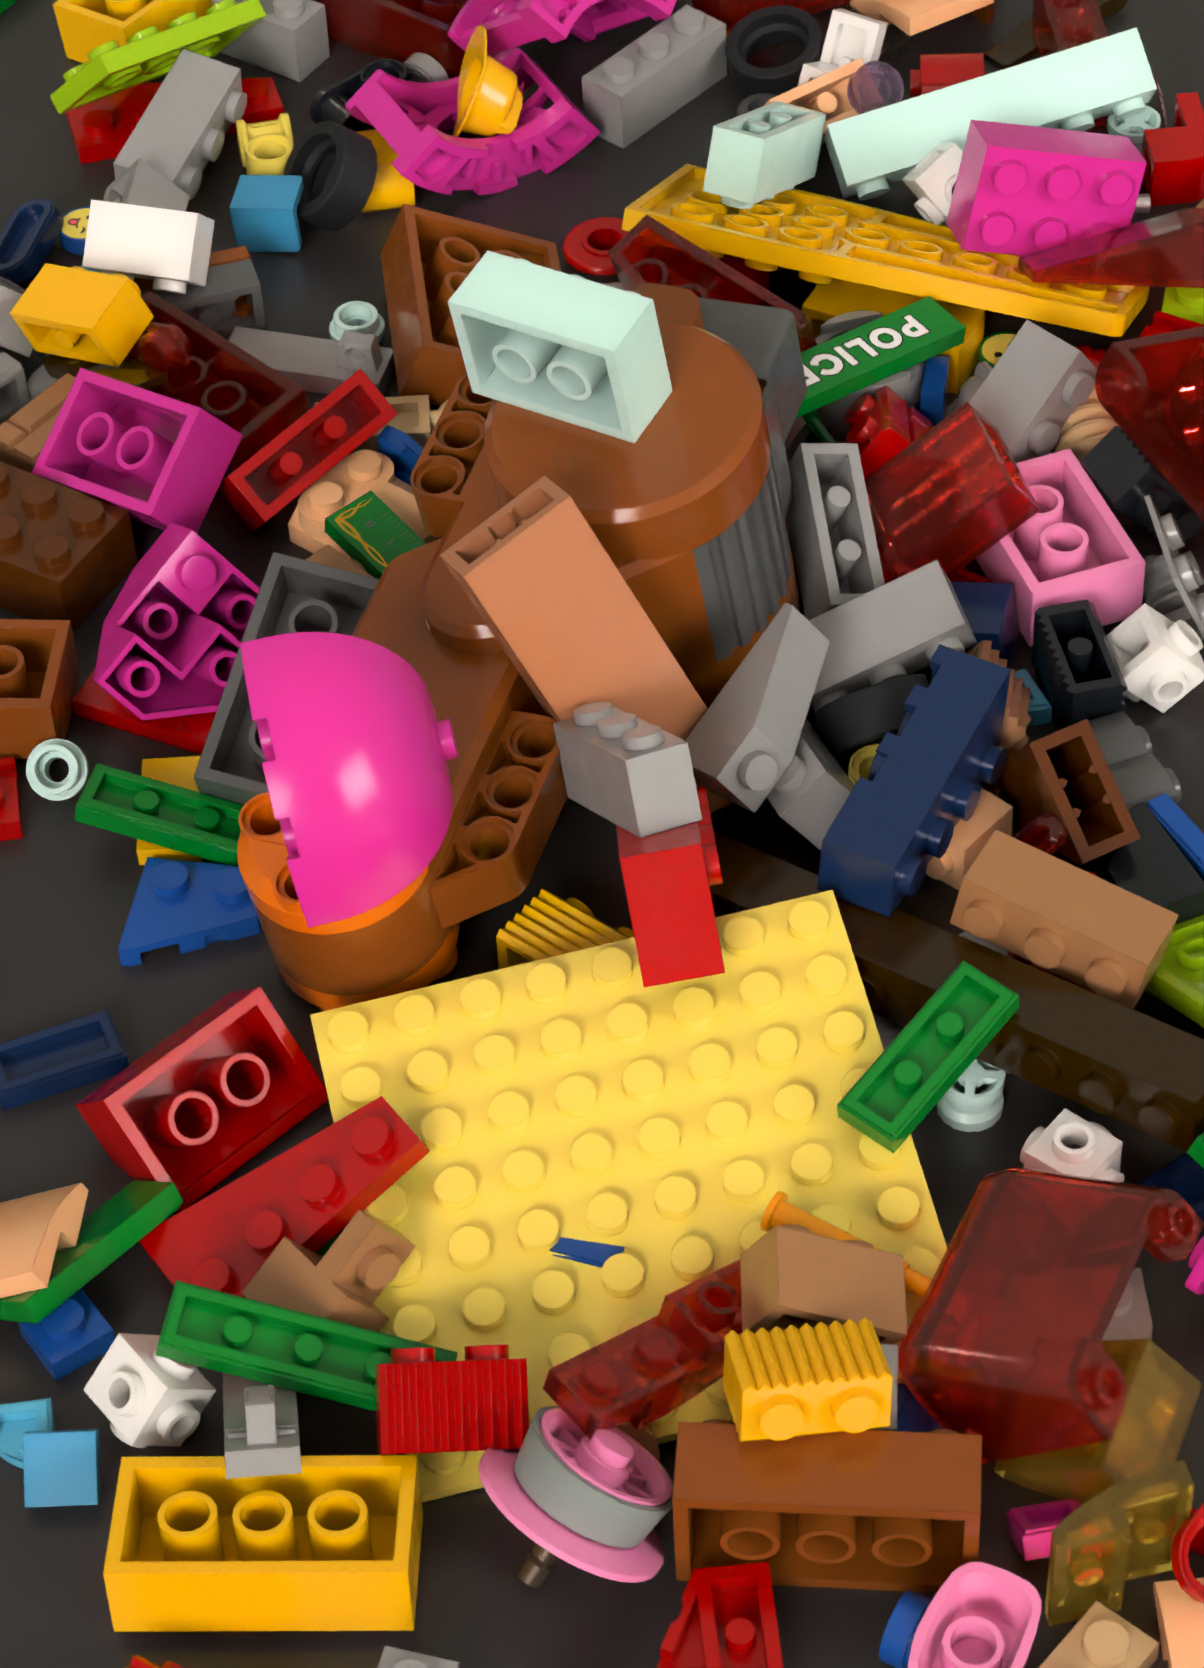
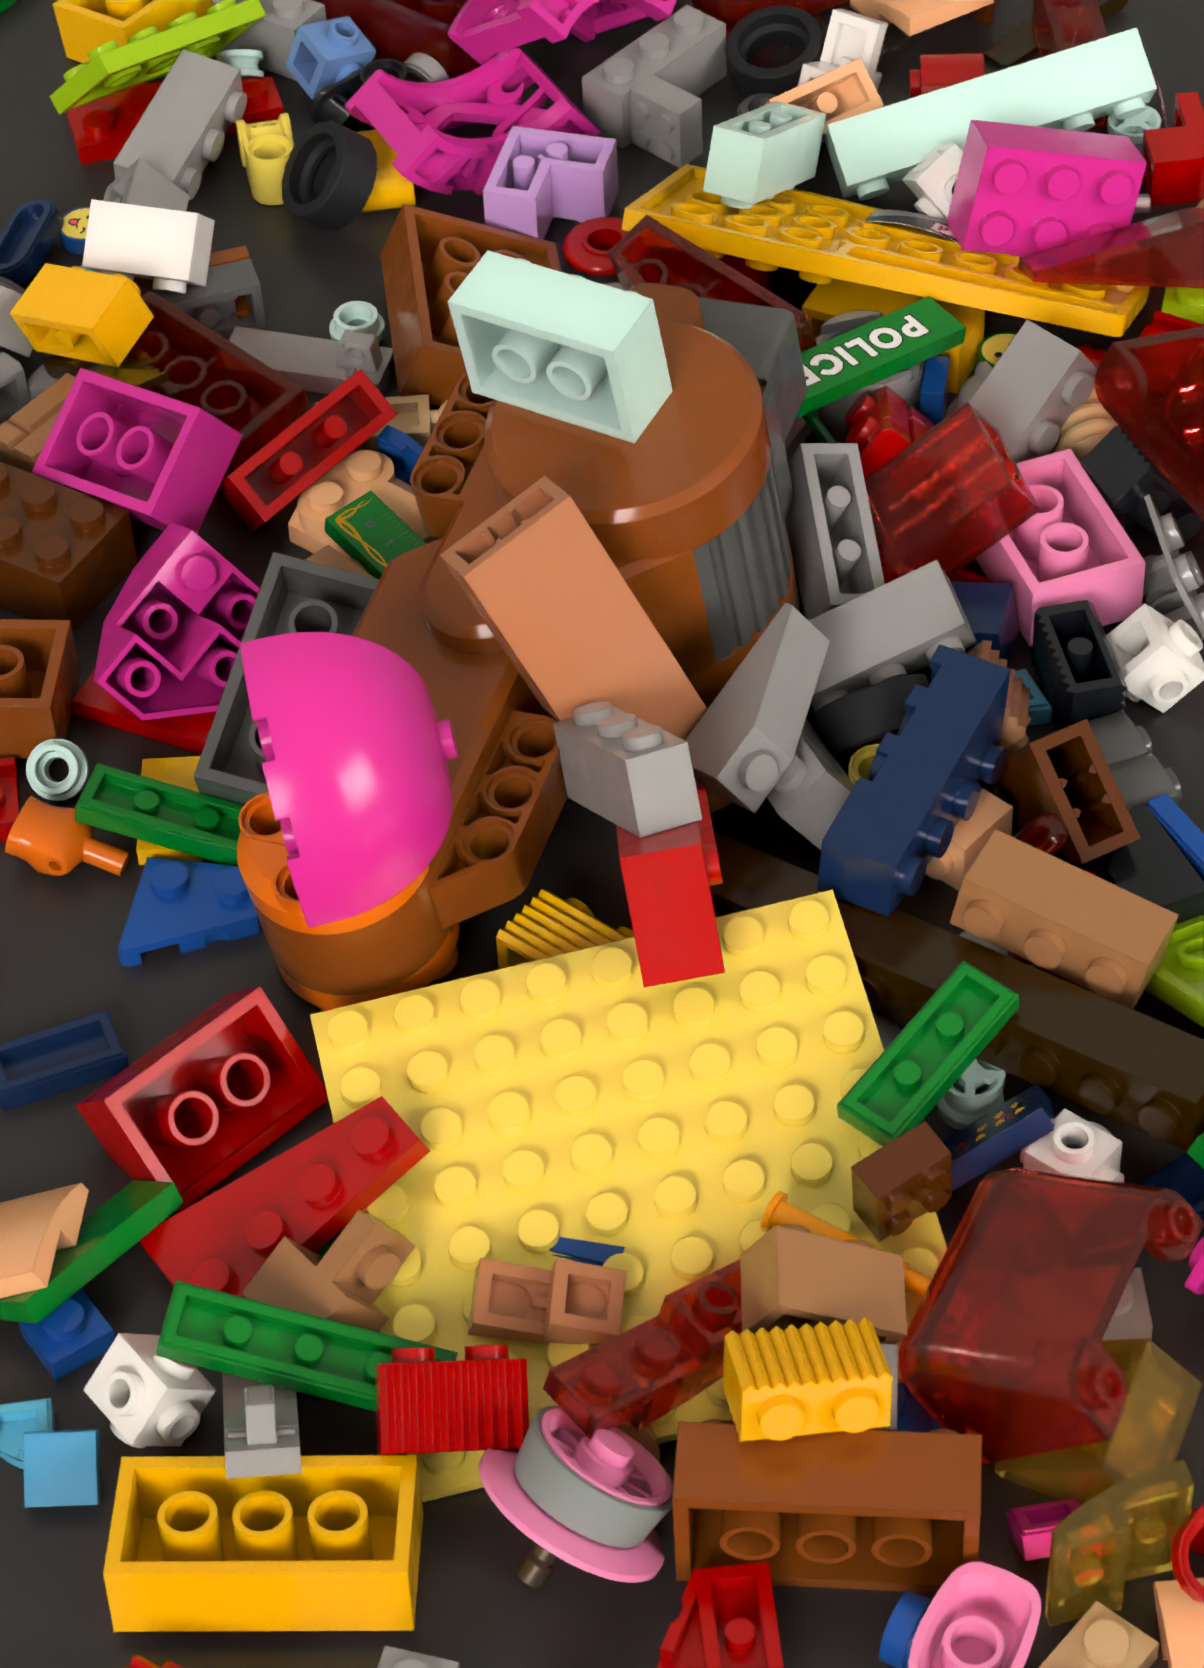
(57, 843): none -> orange piece
(165, 348): clear red plate -> none
(244, 59): none -> light aqua bush
(266, 212): dark azure panel -> none
(327, 53): none -> medium blue brick
(487, 92): yellow piece -> none
(547, 1306): none -> nougat slope
(549, 177): none -> lavender brick
(666, 121): none -> light grey piece
(874, 87): tile -> none
(902, 1182): none -> reddish brown piece
(913, 219): none -> sticker
(999, 1134): none -> dark blue tile

